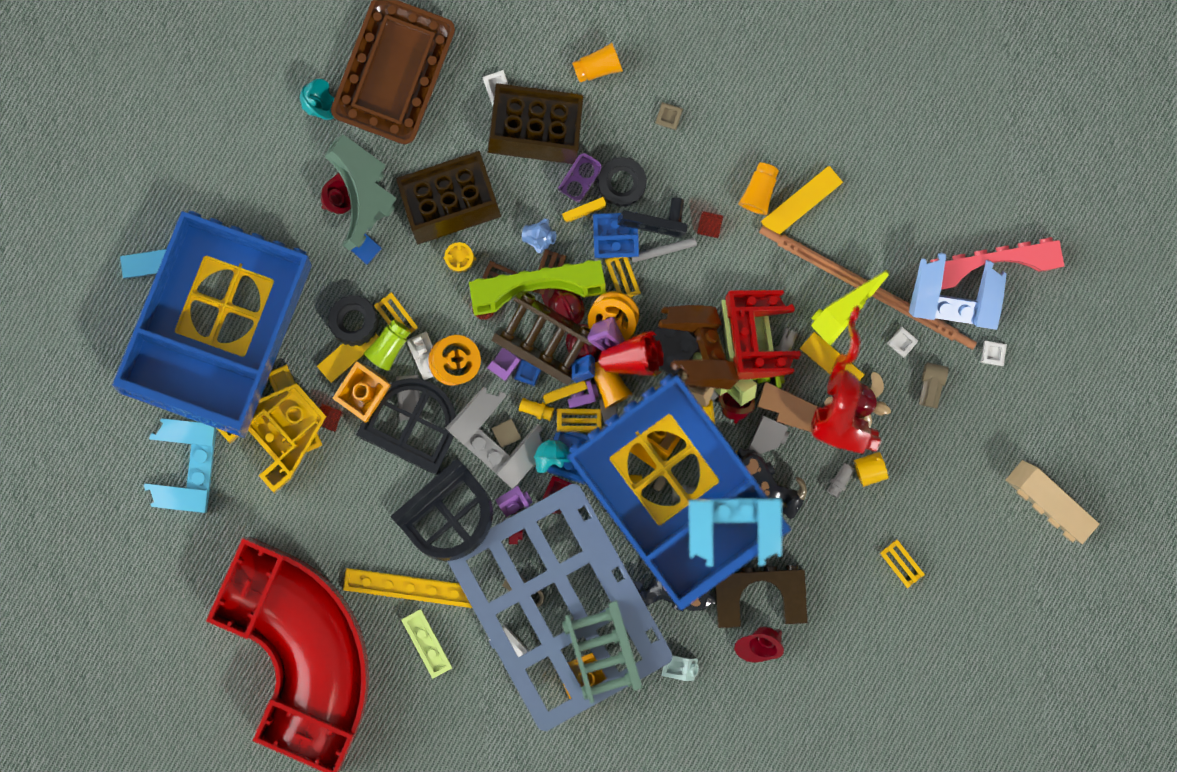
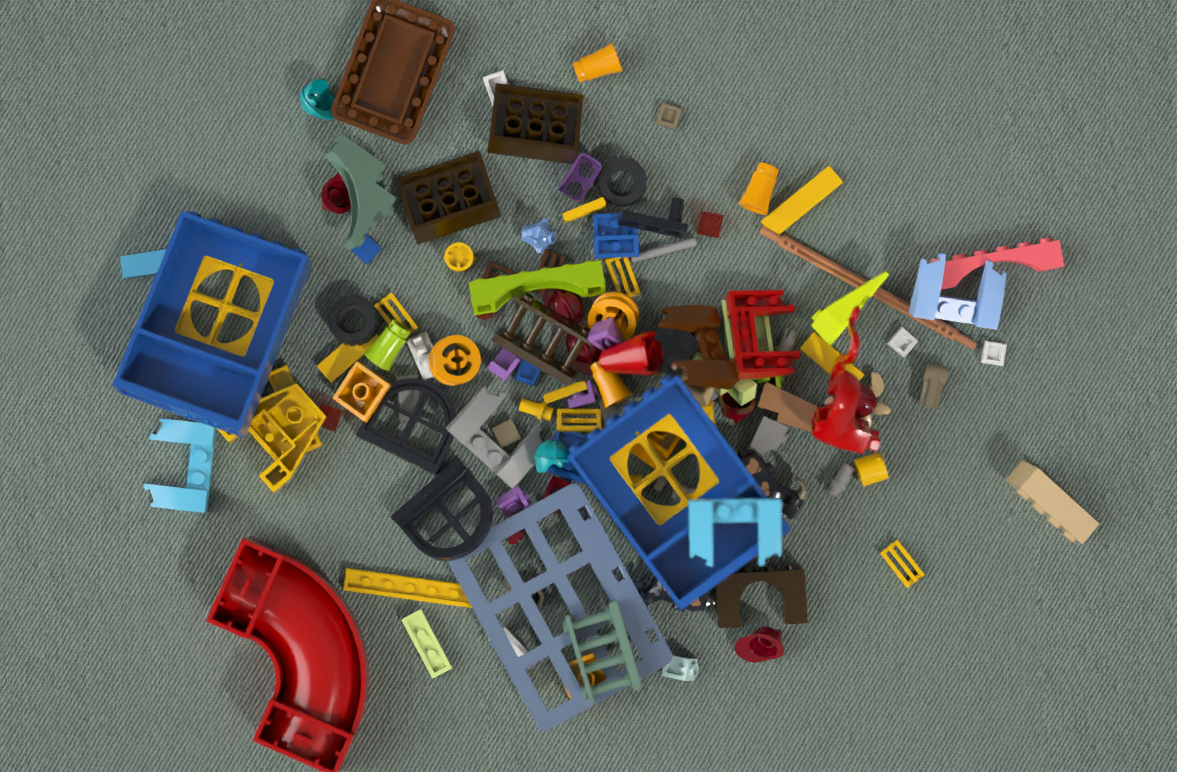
(583, 368): blue tile -> none

